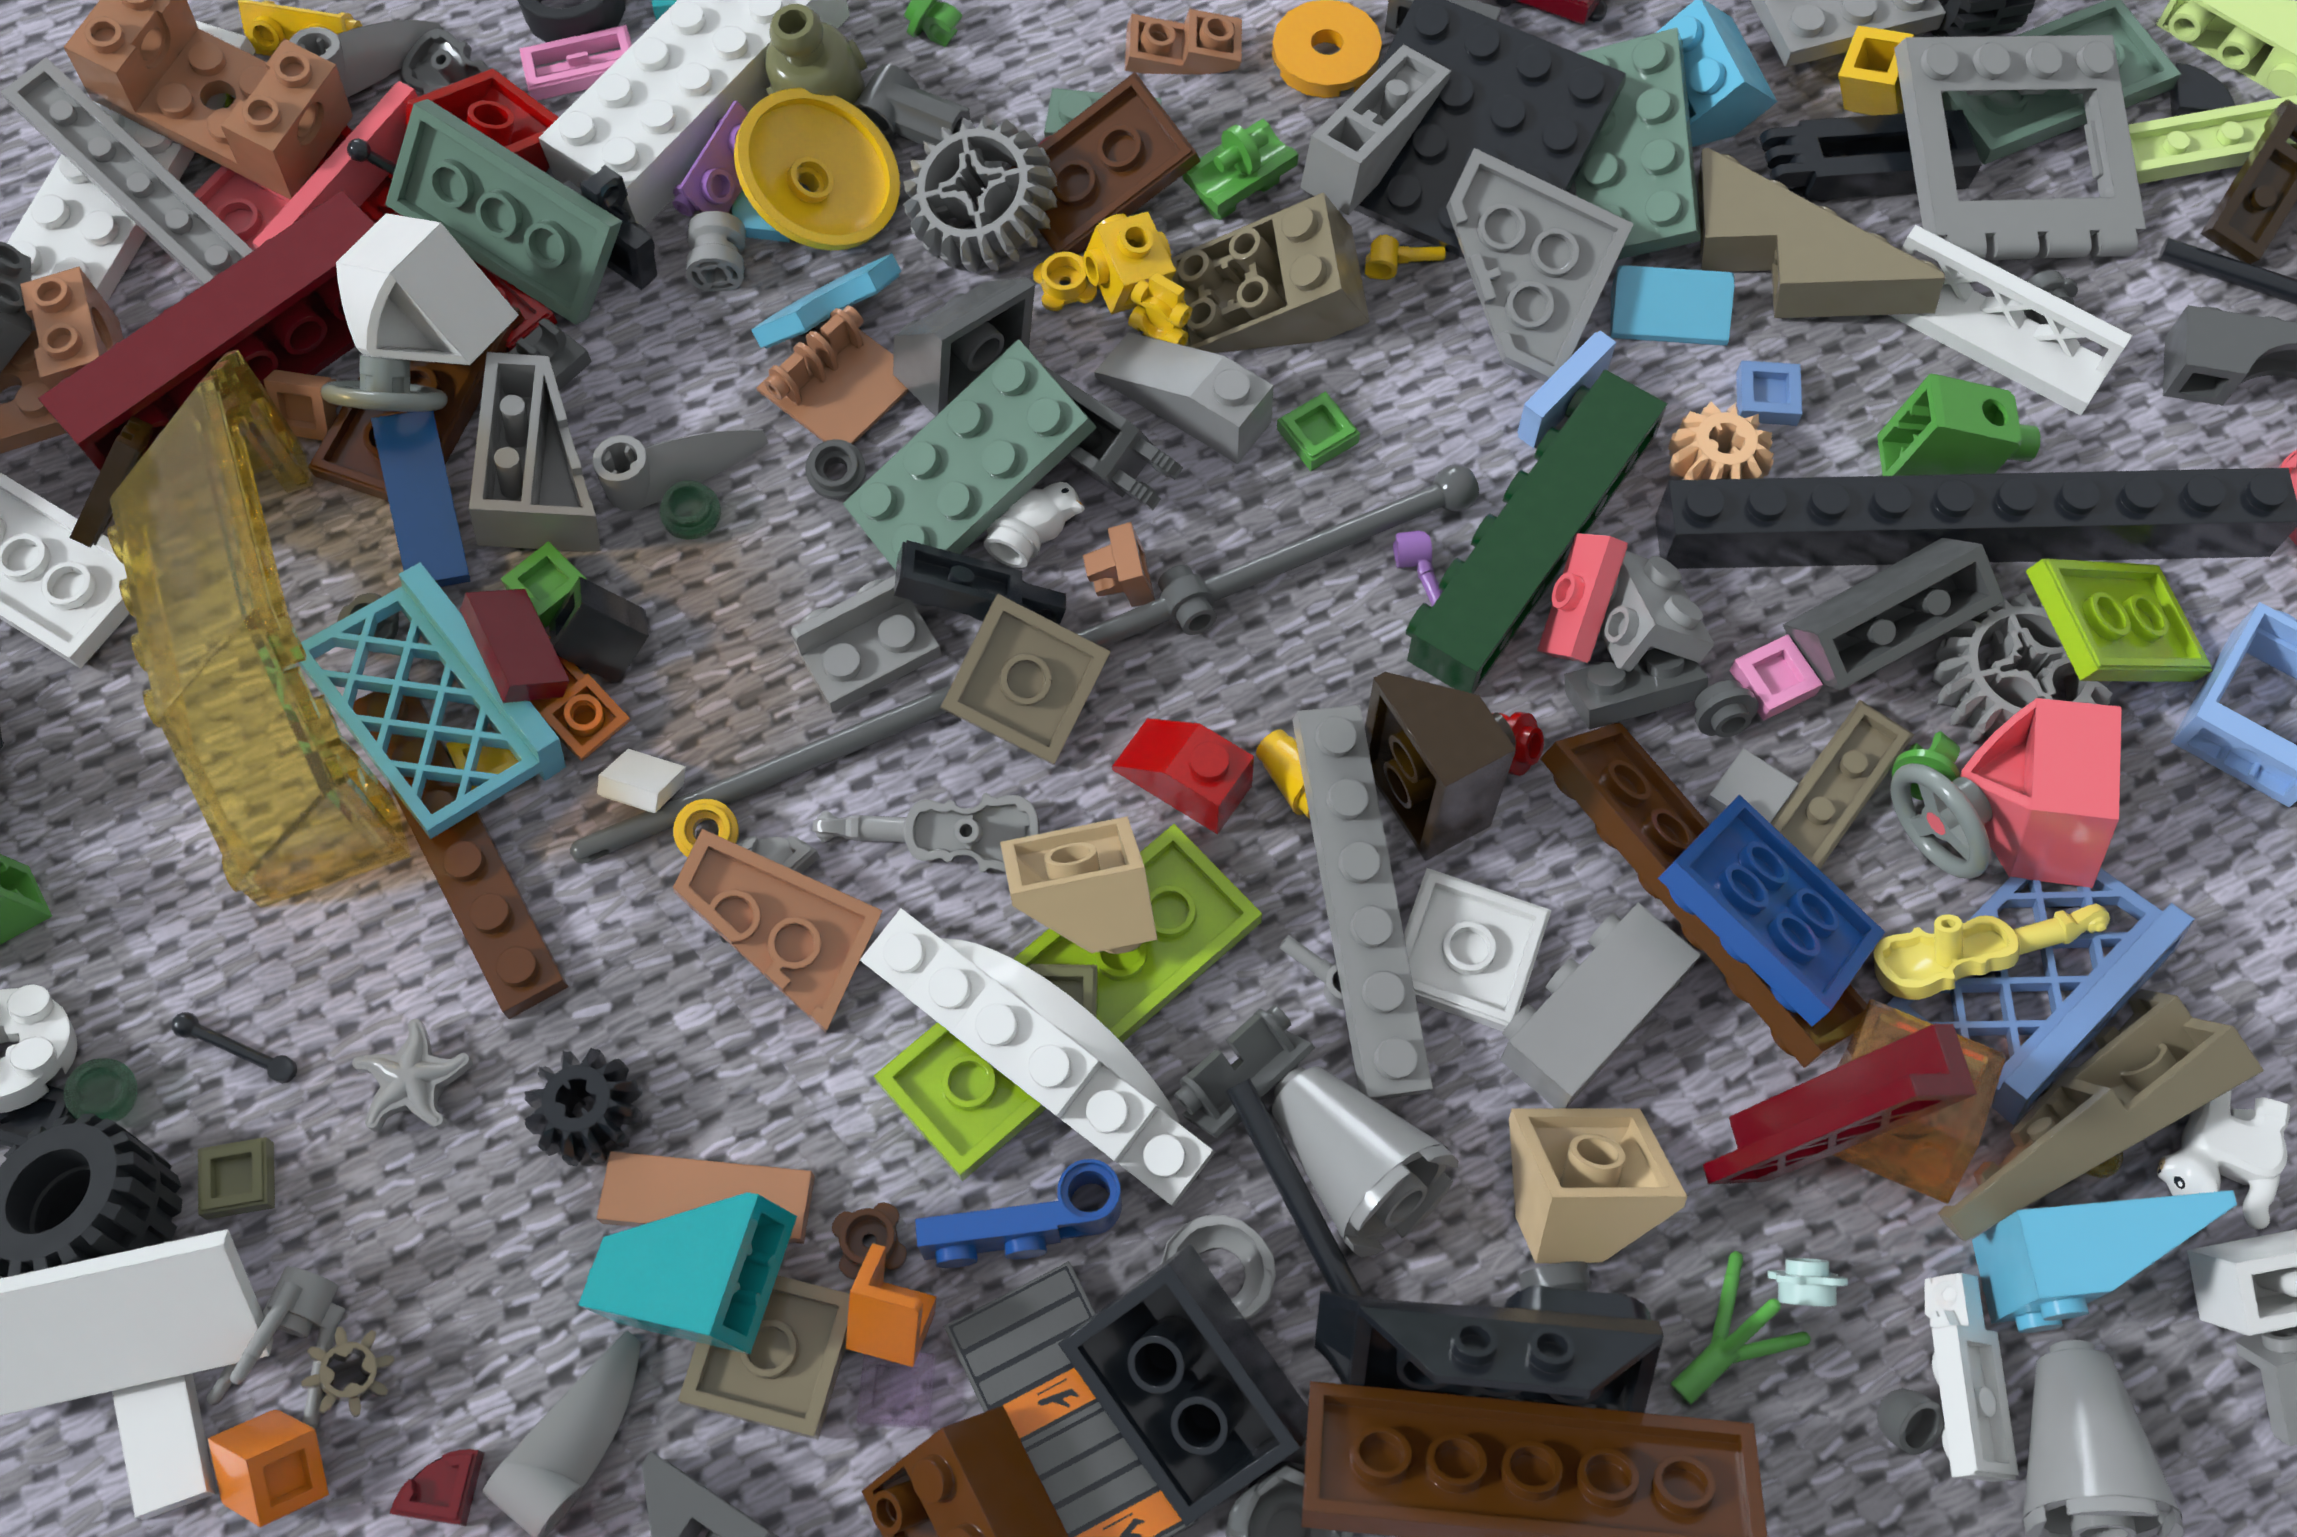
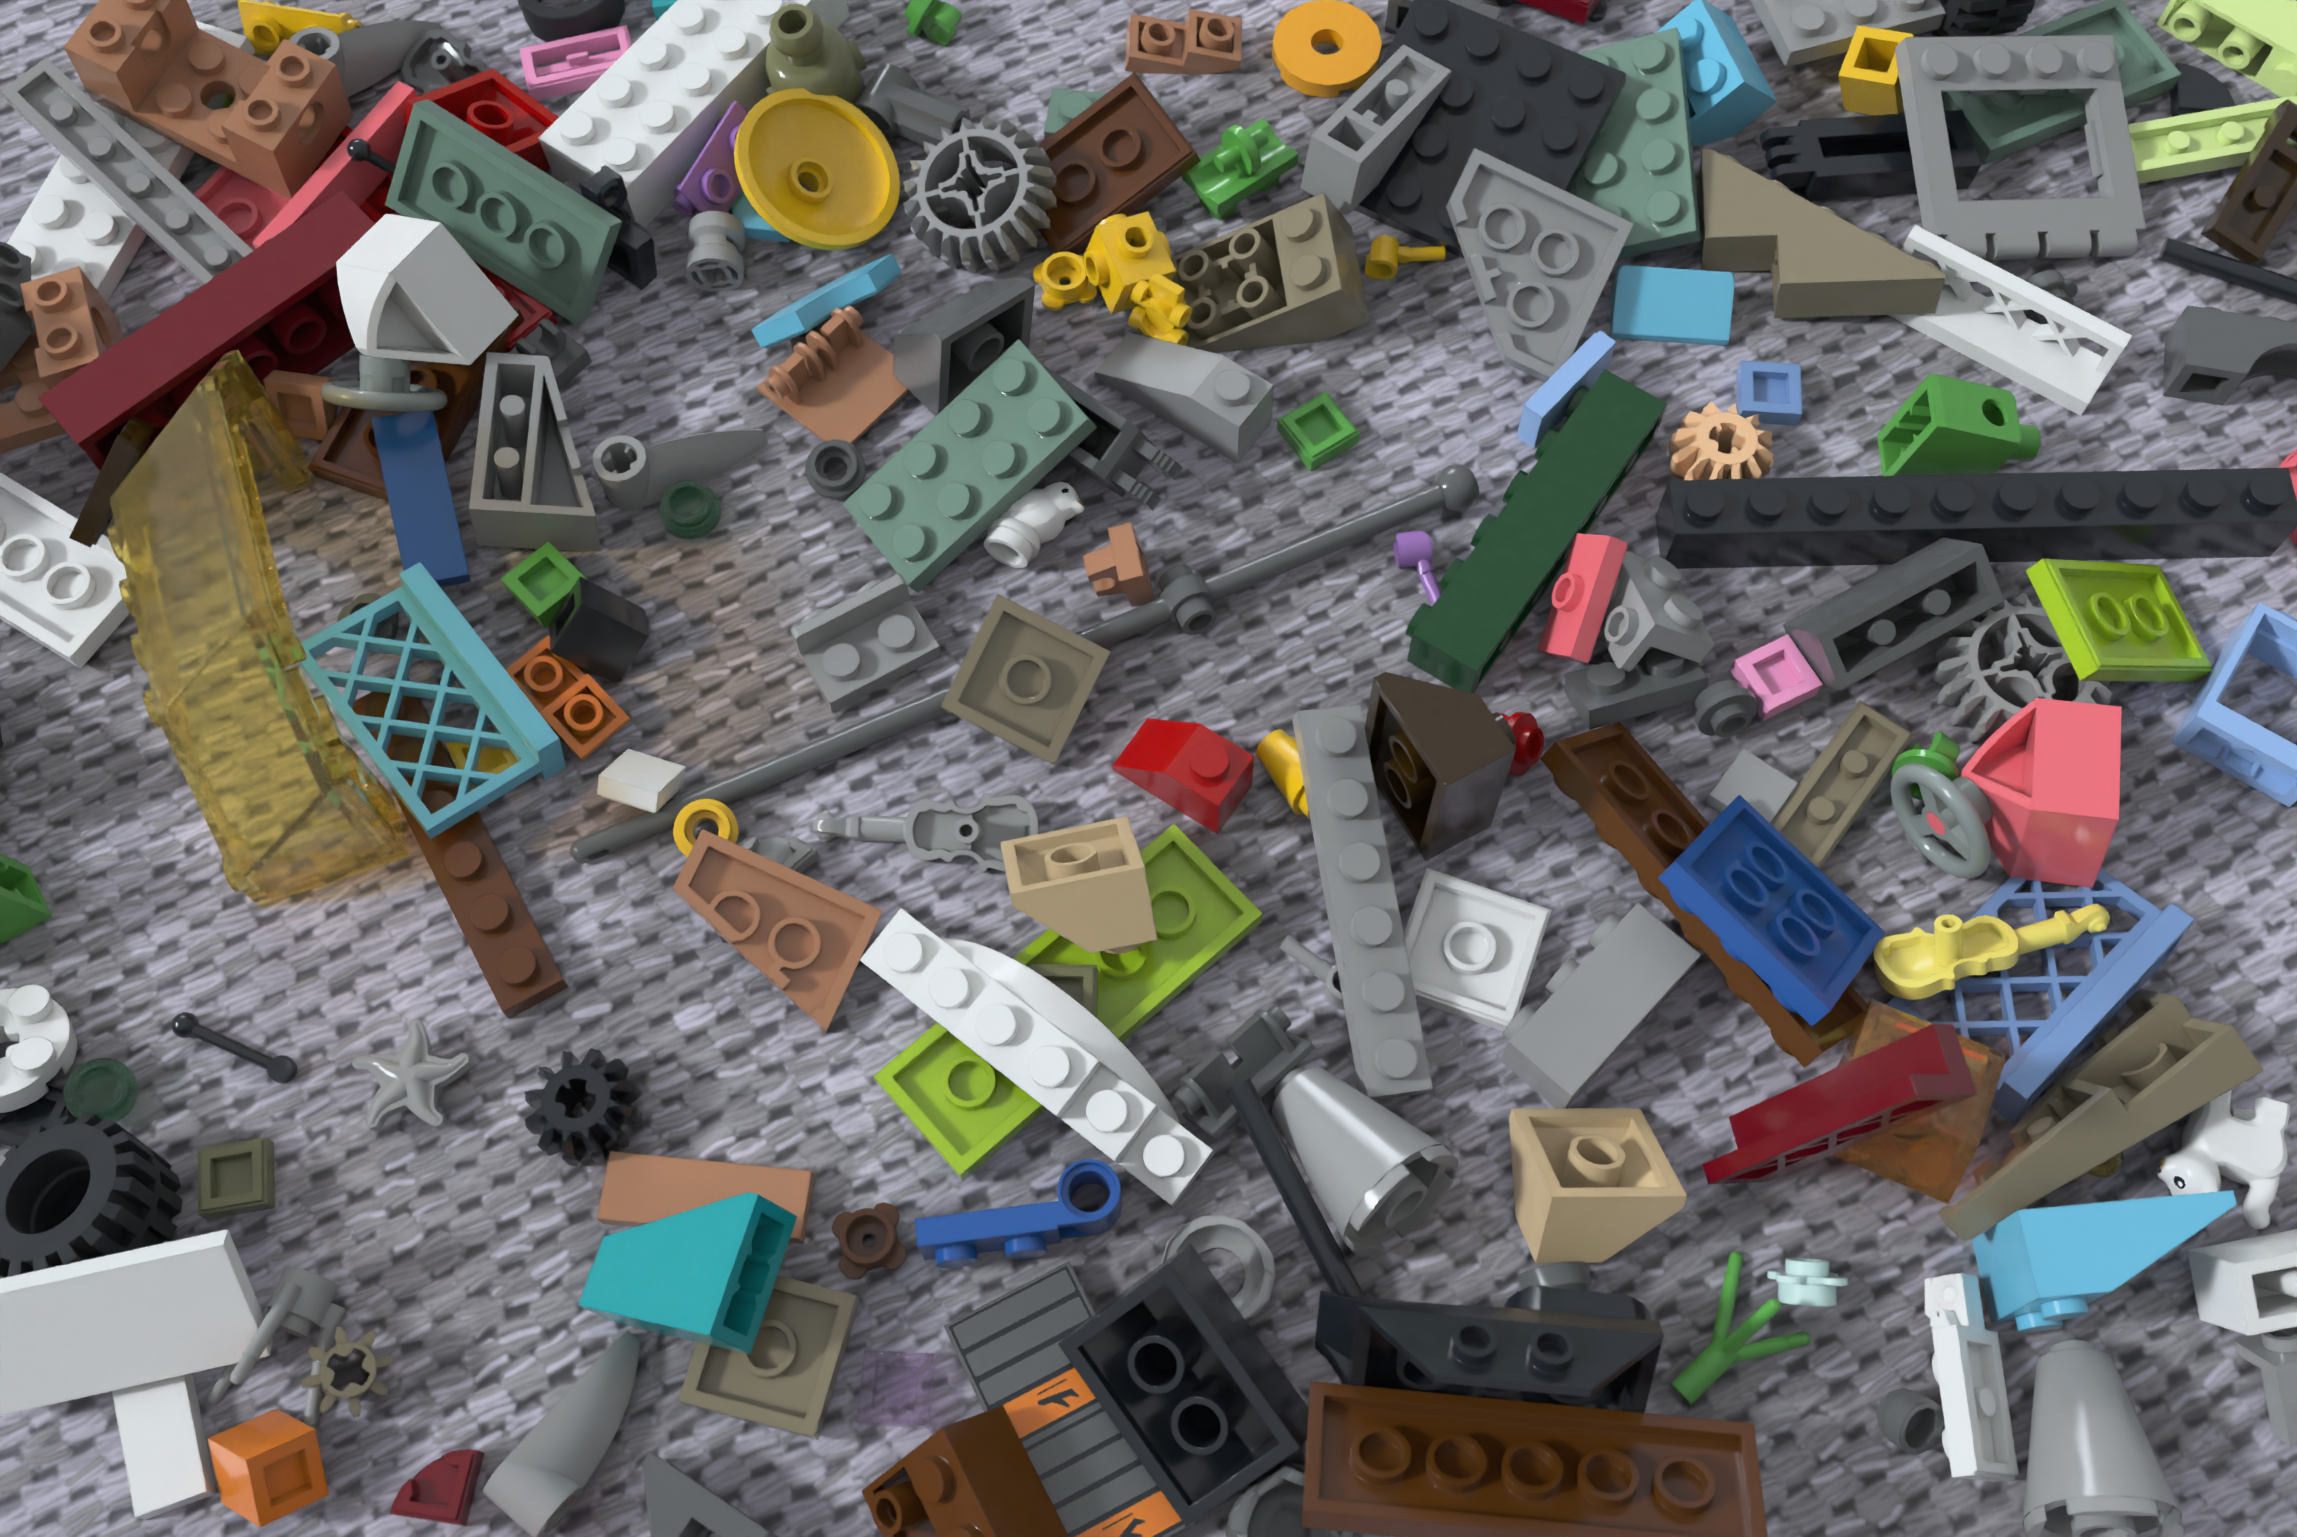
(514, 645): dark red tile -> none
(885, 1317): orange panel -> none
(967, 584): black hinge -> none

